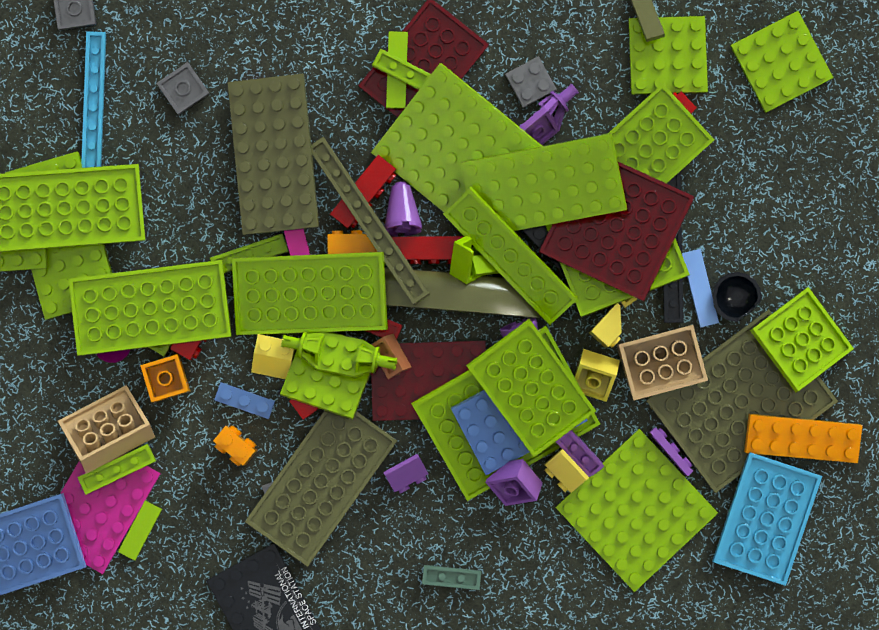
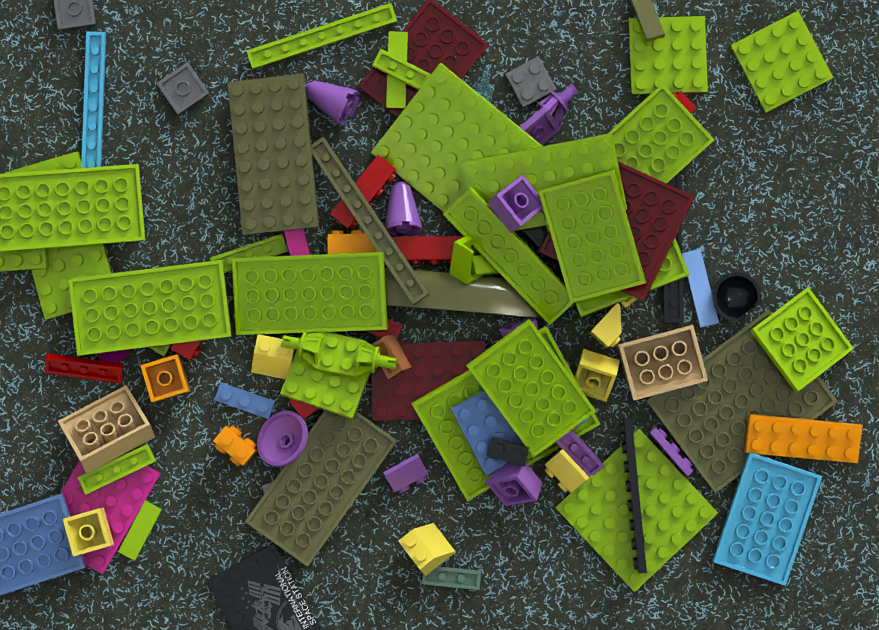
(83, 368): none -> red plate
(88, 531): none -> light yellow slope
(282, 438): none -> medium lavender dish
(322, 36): none -> lime plate
(334, 100): none -> medium lavender cone
(427, 547): none -> light yellow slope
(483, 87): none -> clear light blue plate
(508, 451): none -> black plate
(516, 203): none -> medium lavender slope
(592, 236): none -> lime plate
(633, 504): none -> black plate

